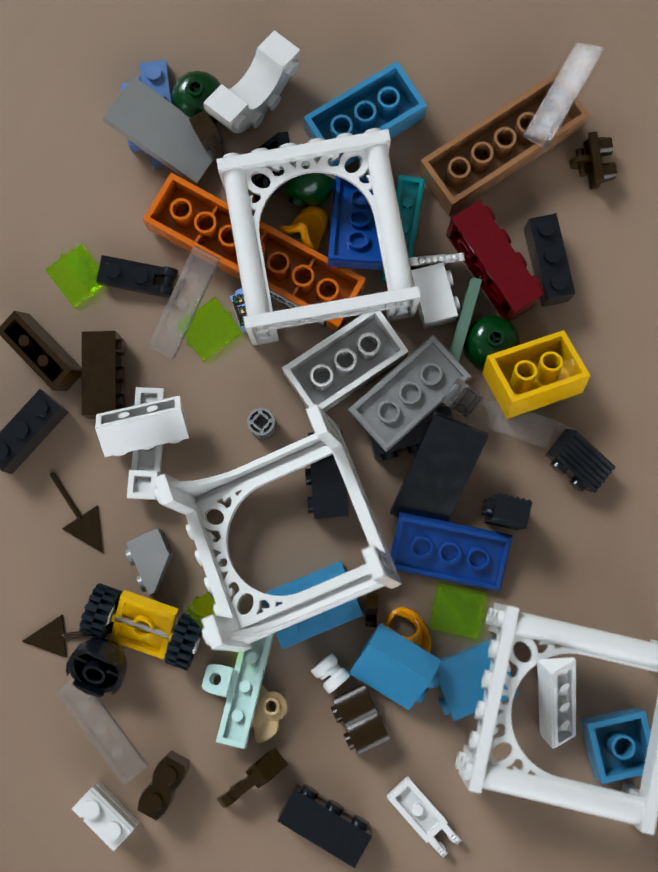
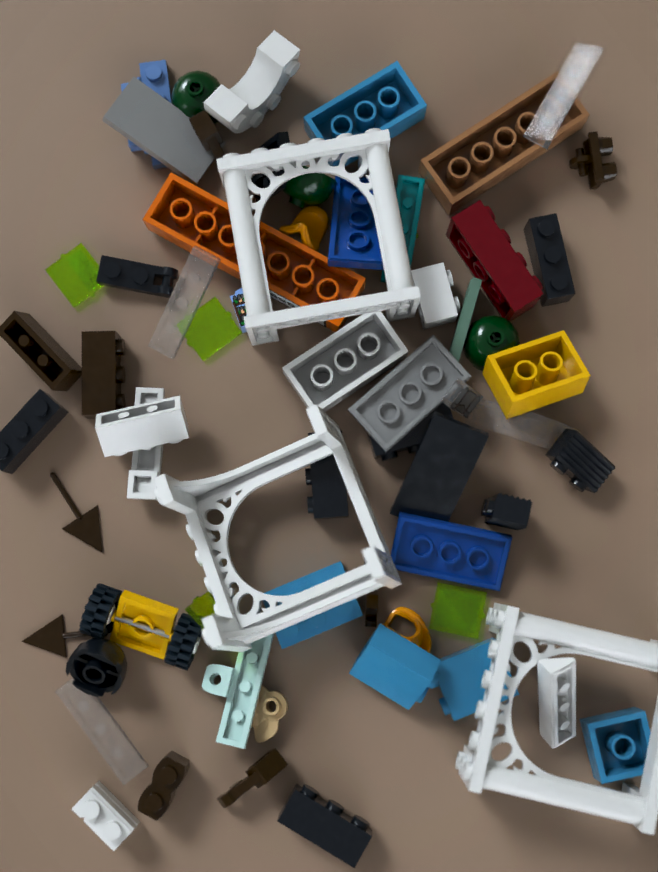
(152, 558): light grey slope -> none
(264, 426): light grey wheel -> none
(330, 673): white wheel -> none
(360, 719): dark brown brick -> none
(421, 814): white hinge -> none
(423, 261): white piece -> none

